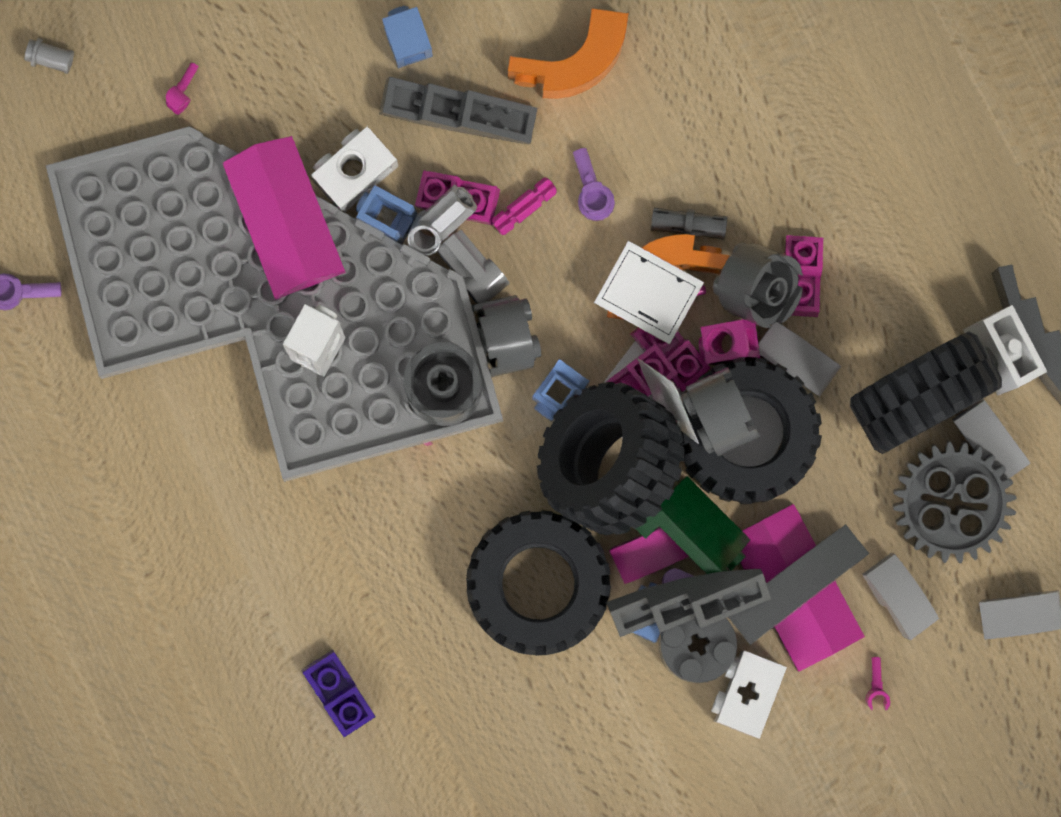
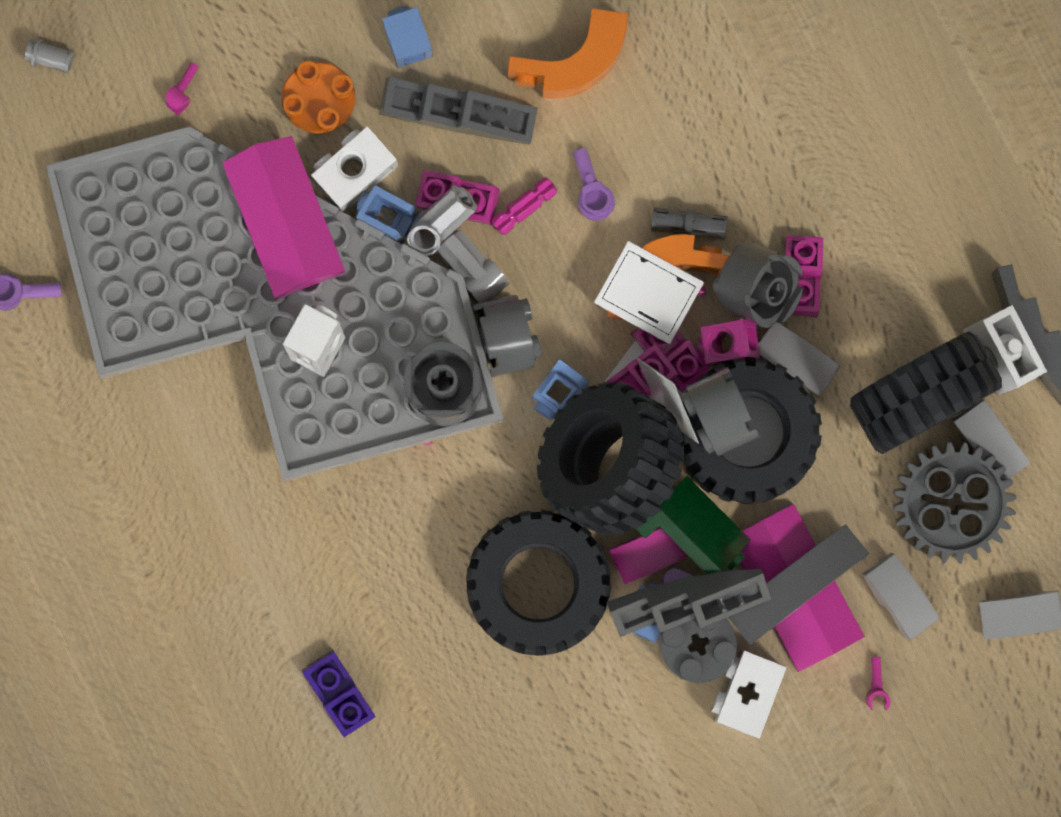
(318, 97): none -> orange dish

